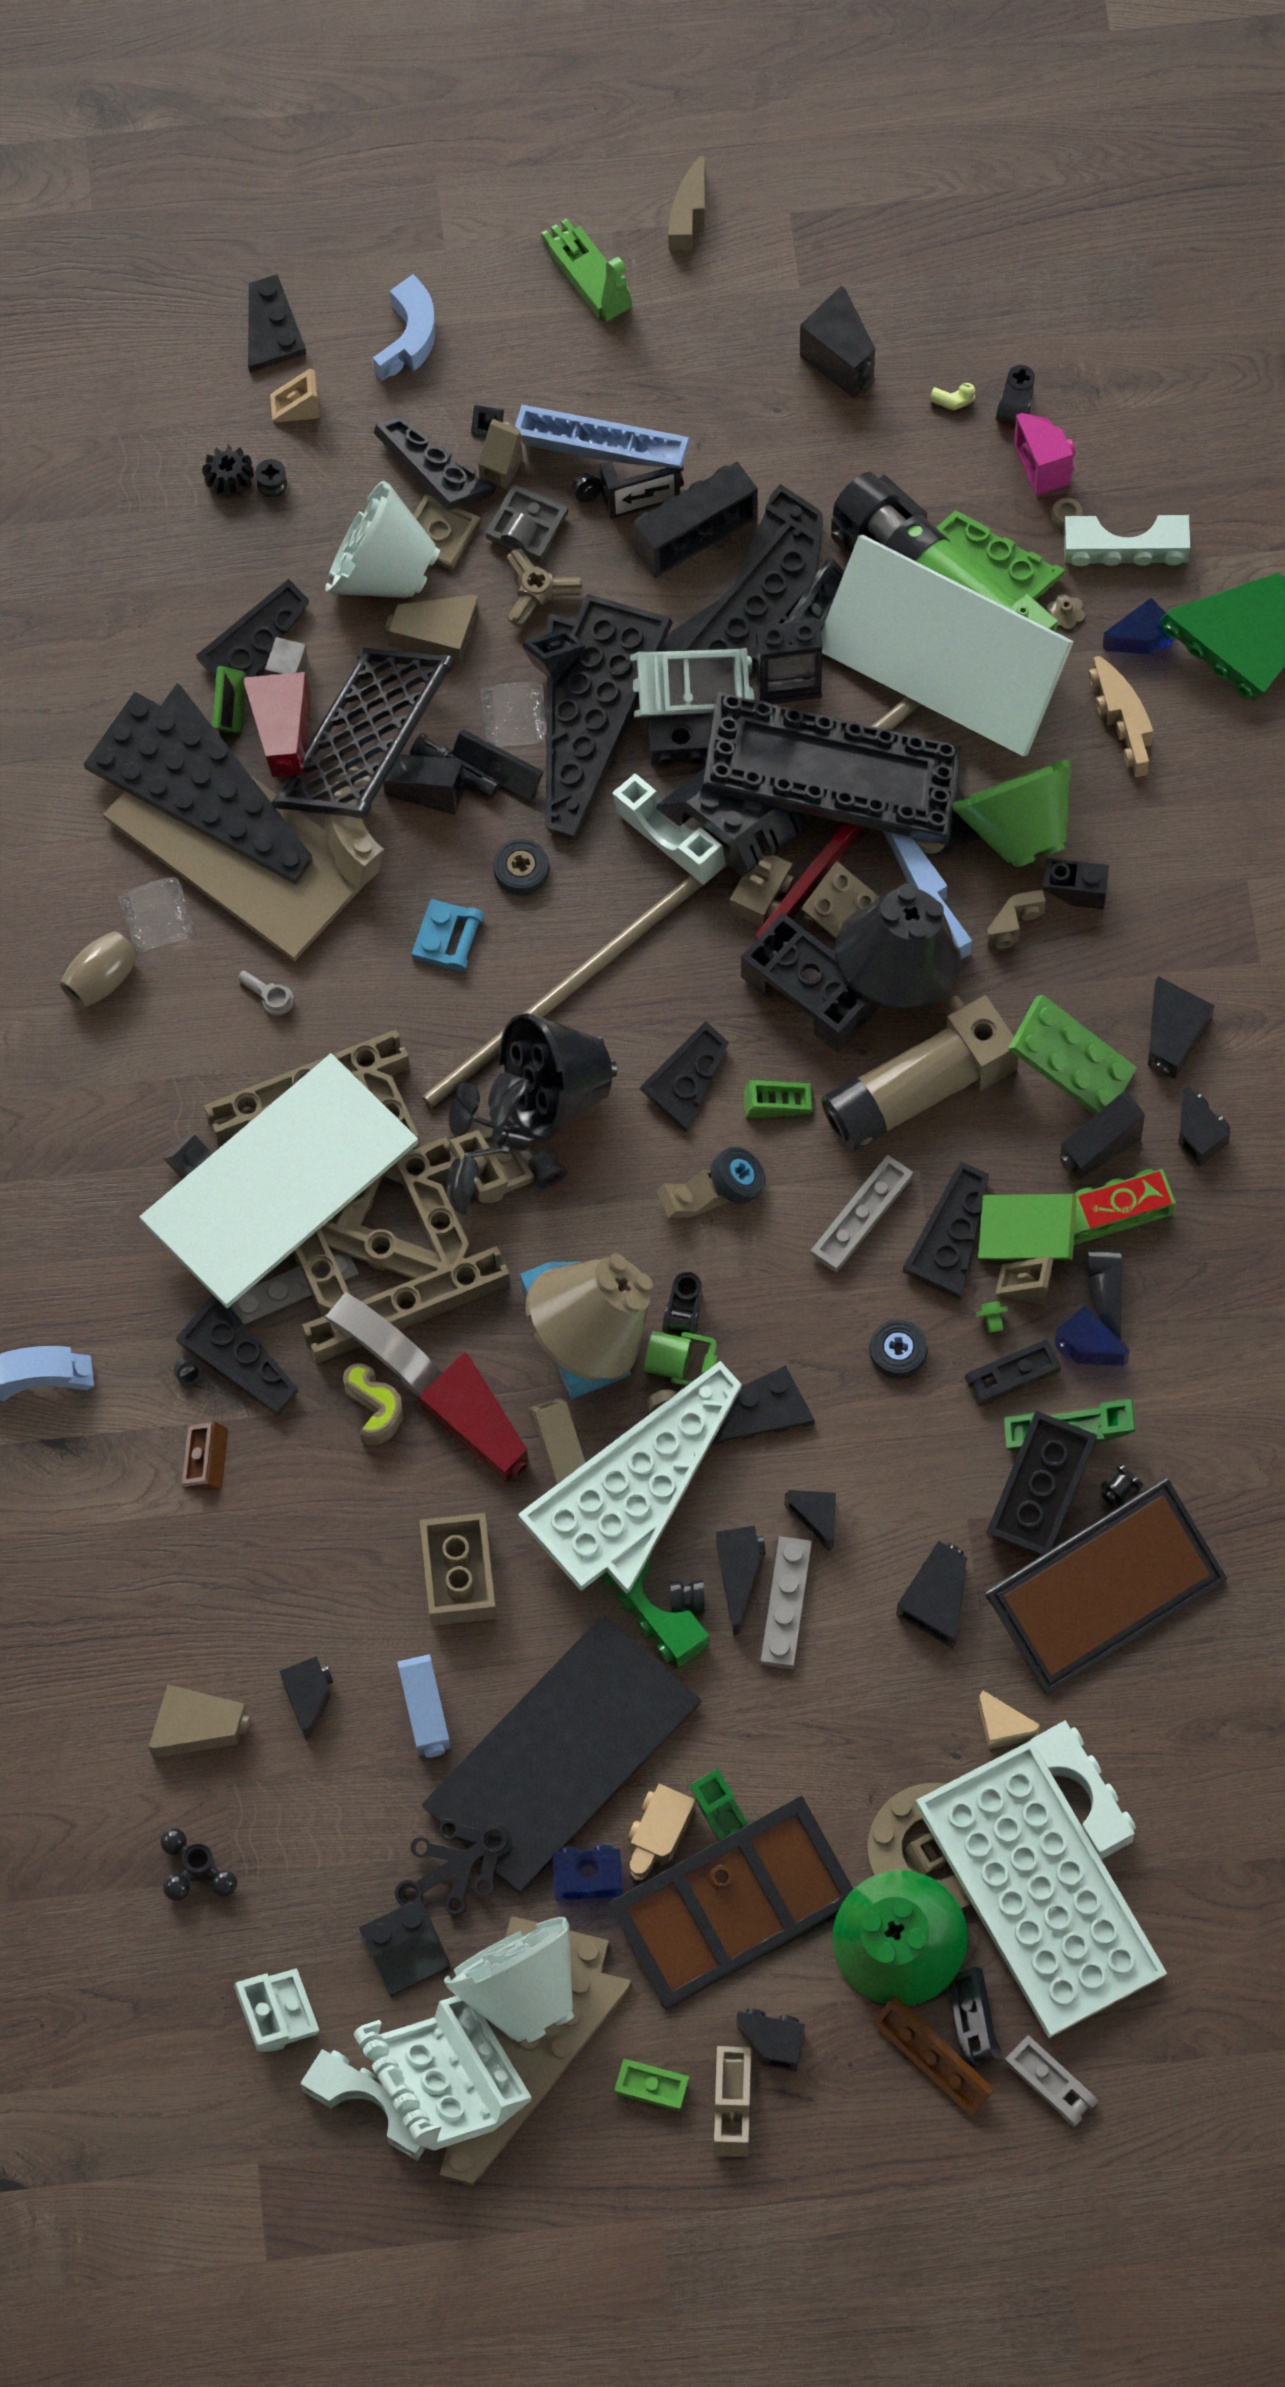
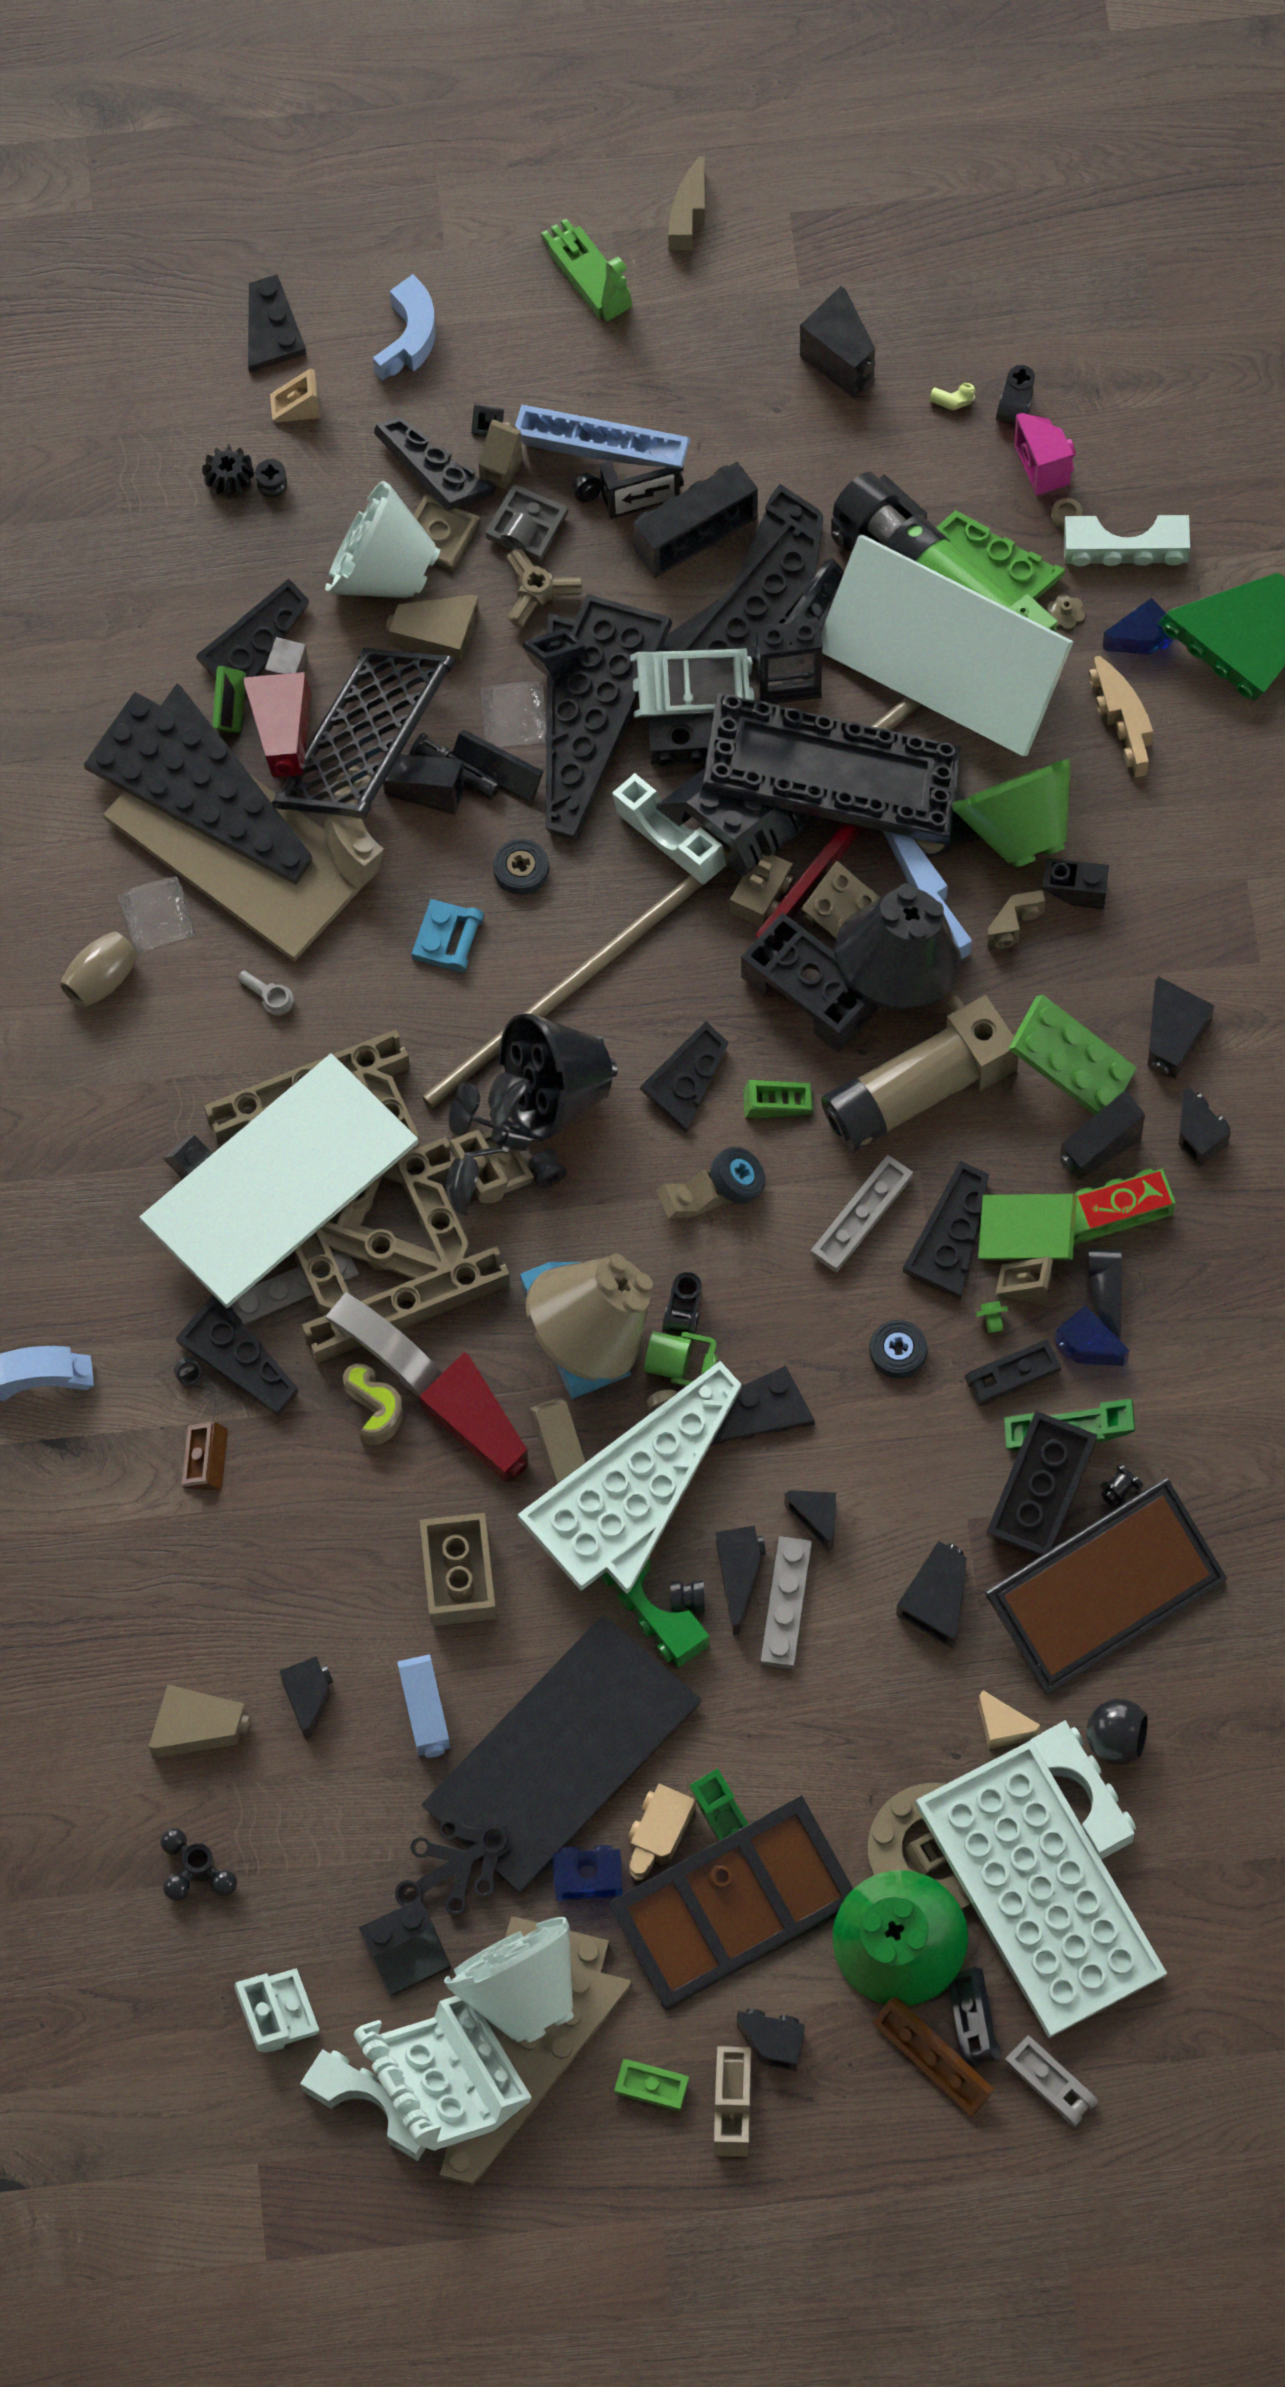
(1117, 1731): none -> black helmet

